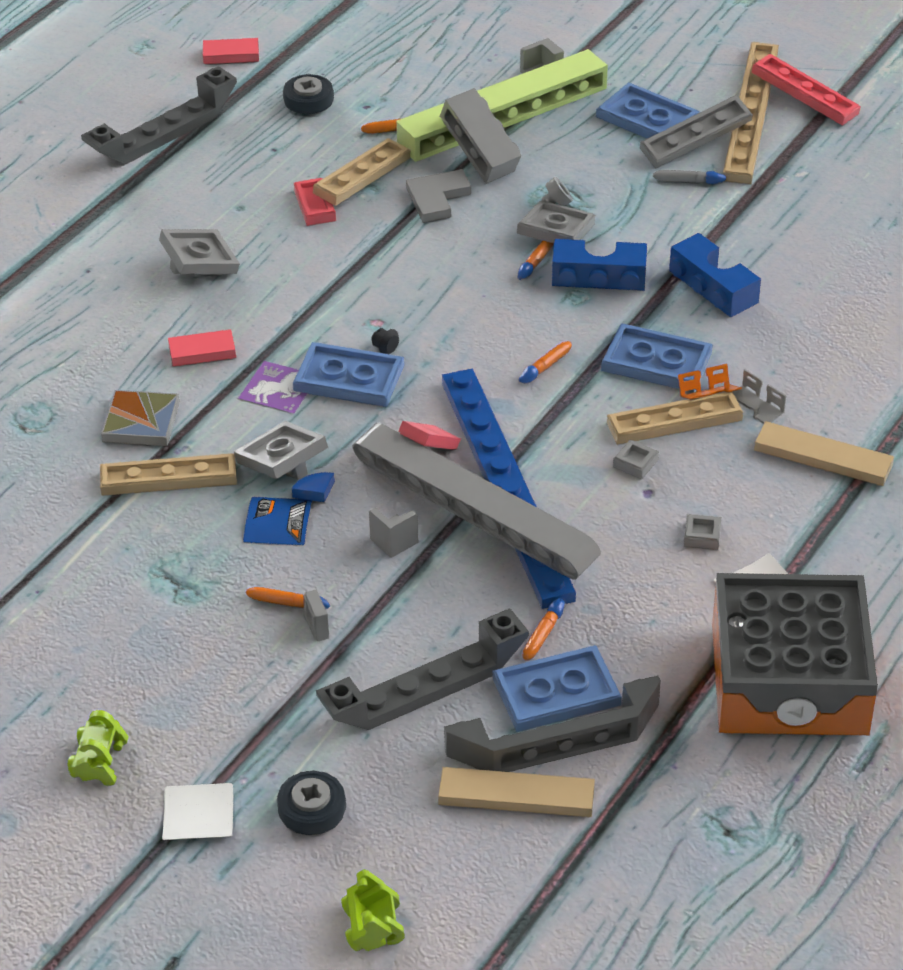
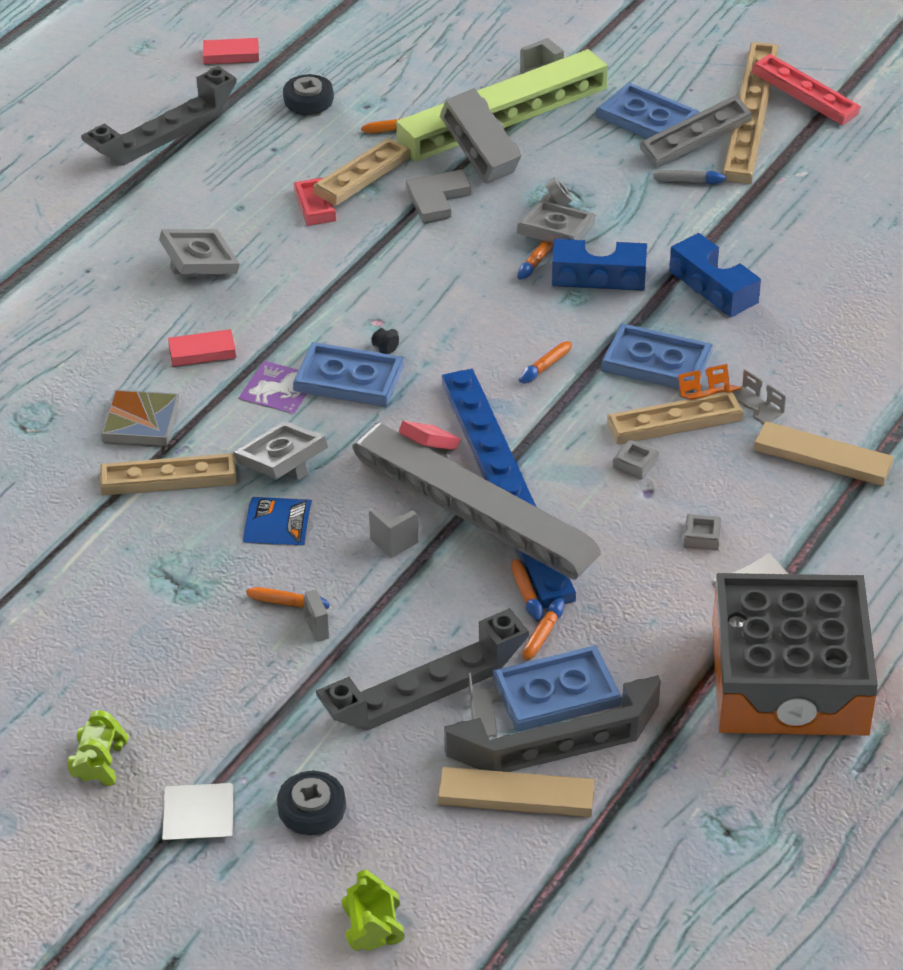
(314, 487): blue tile -> none
(481, 702): none -> light grey piece
(526, 589): none -> orange piece

